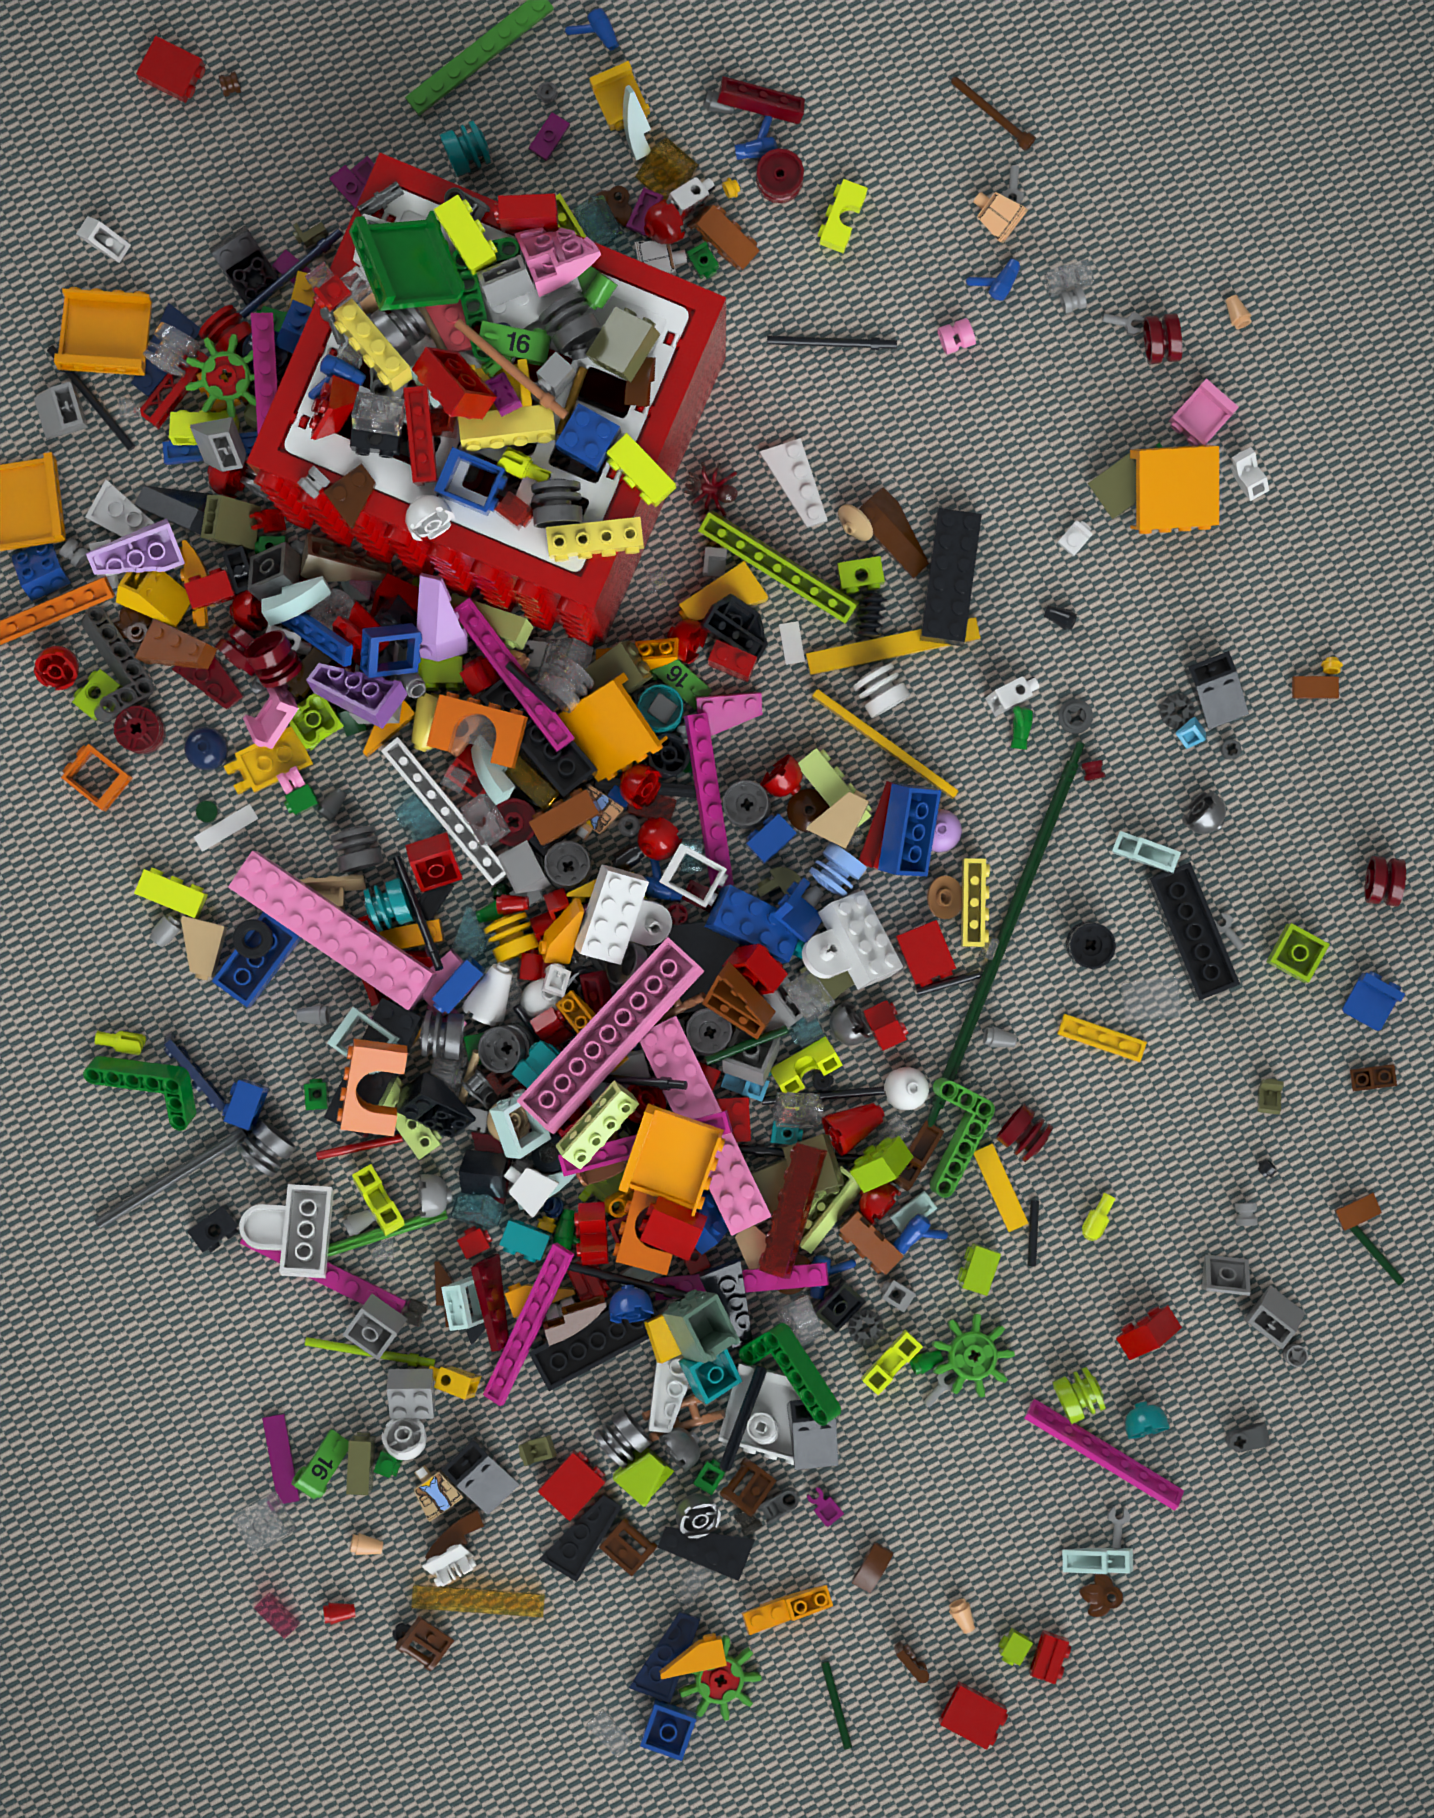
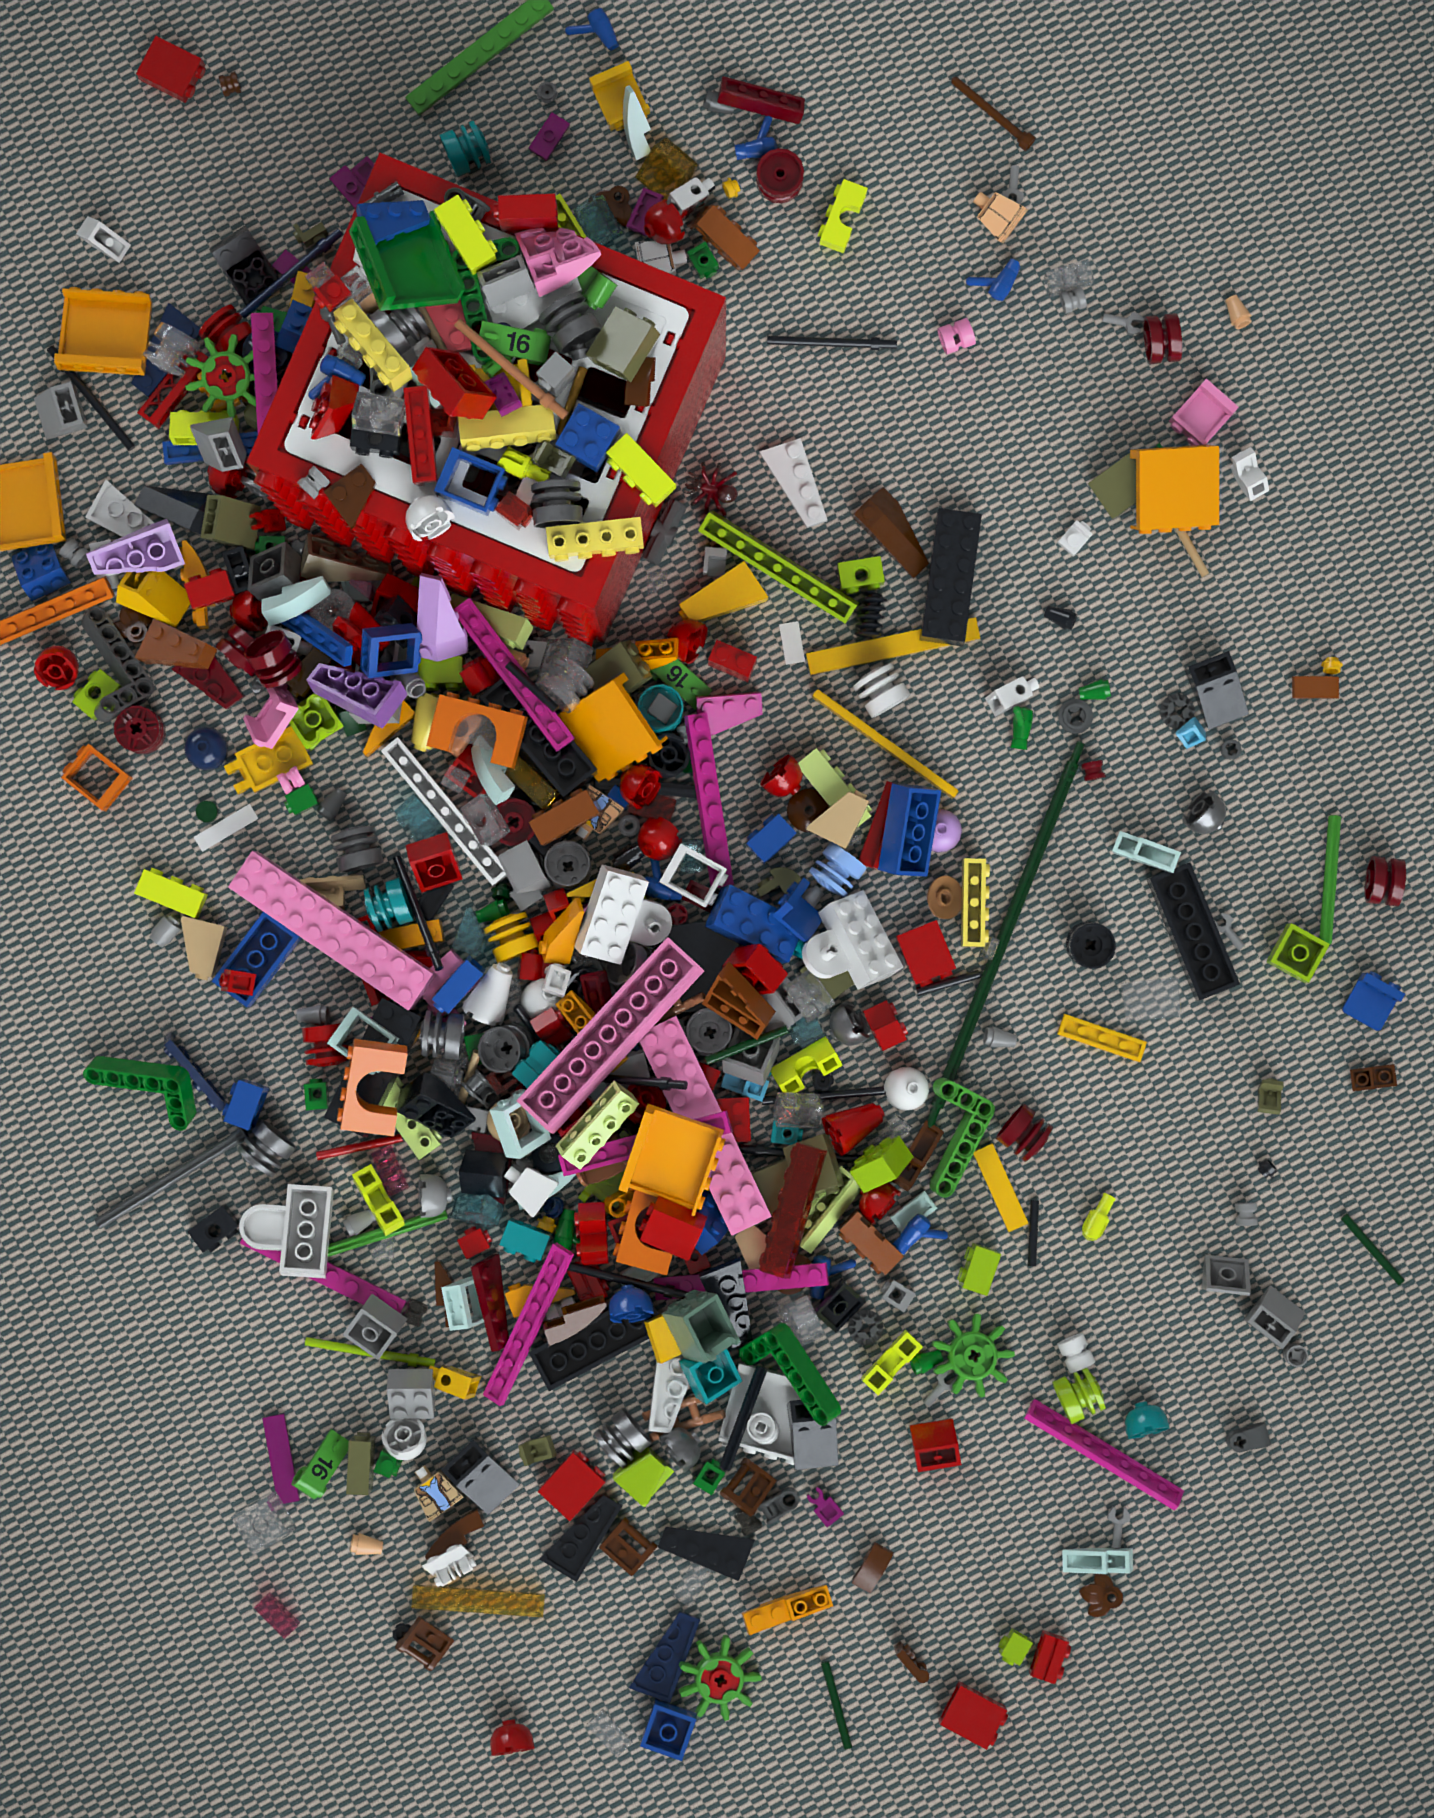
(122, 1041): neon yellow arm -> none
(128, 409): clear tile -> none
(237, 982): none -> red bracket
(266, 938): black tyre -> none
(324, 1053): none -> red wheel
(338, 1612): red cone -> none
(393, 218): none -> blue wing
(398, 1187): none -> clear pink slope
(475, 1332): black slope -> none
(511, 904): red cone -> none
(511, 1739): none -> red cylinder
(554, 459): none -> olive bracket
(664, 532): none -> dark grey piece
(697, 1515): flat silver cylinder -> none
(700, 1656): light orange slope -> none
(735, 798): flat silver wheel -> none
(736, 625): black wedge -> none
(855, 522): tan dish -> none
(935, 1445): none -> red slope
(962, 1615): light nougat cone -> none
(1076, 1353): none -> white wheel
(1095, 691): none -> green cone
(1149, 1332): red brick -> none
(1192, 552): none -> tan bar
(1330, 878): none -> bright green axle
(1358, 1211): dark orange slope -> none

